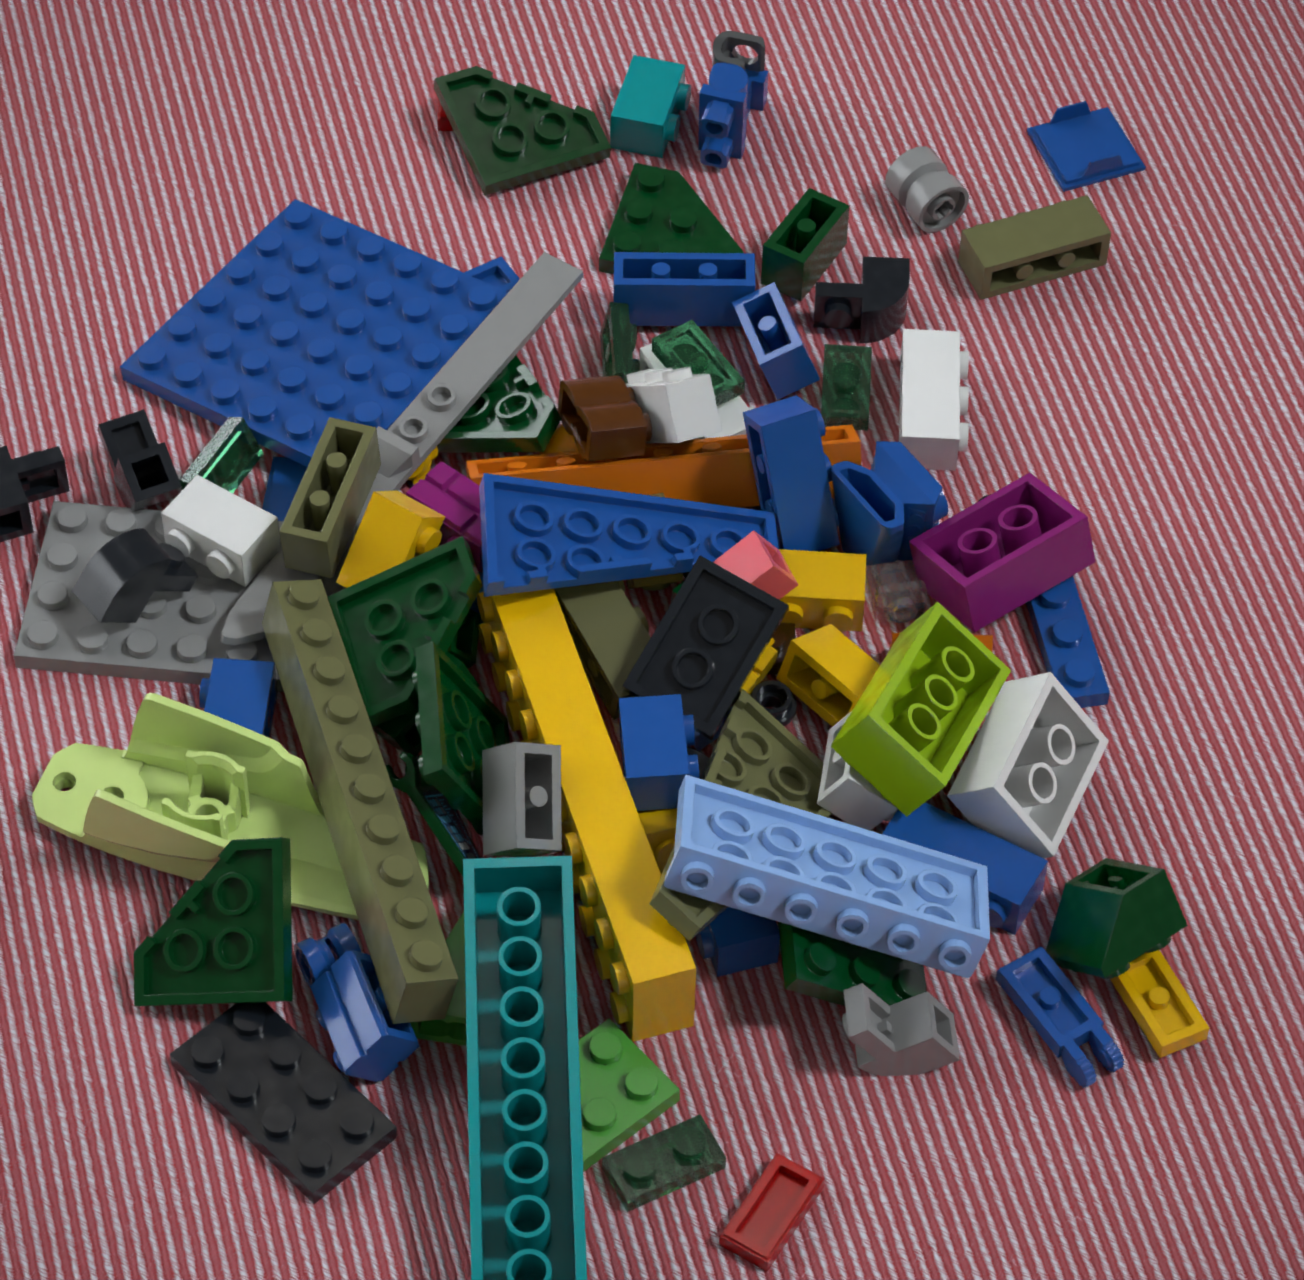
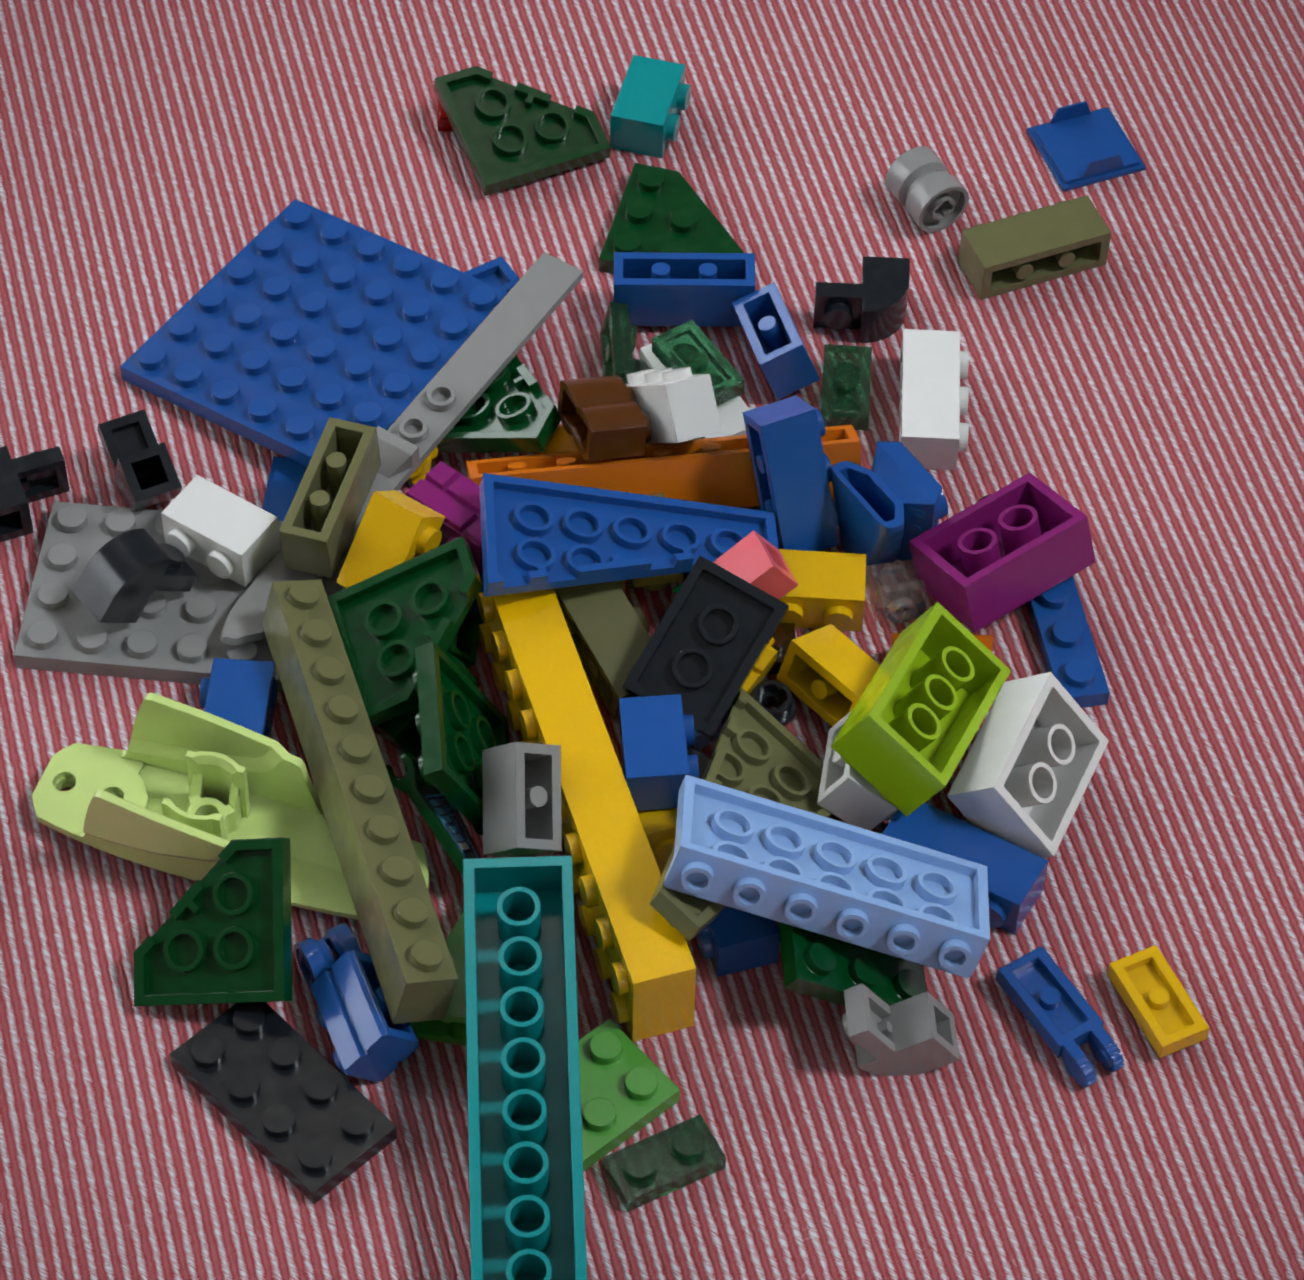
(226, 456): clear green plate -> none
(725, 103): blue hips -> none
(771, 1212): red tile -> none
(805, 244): dark green brick -> none
(1113, 918): dark green slope -> none

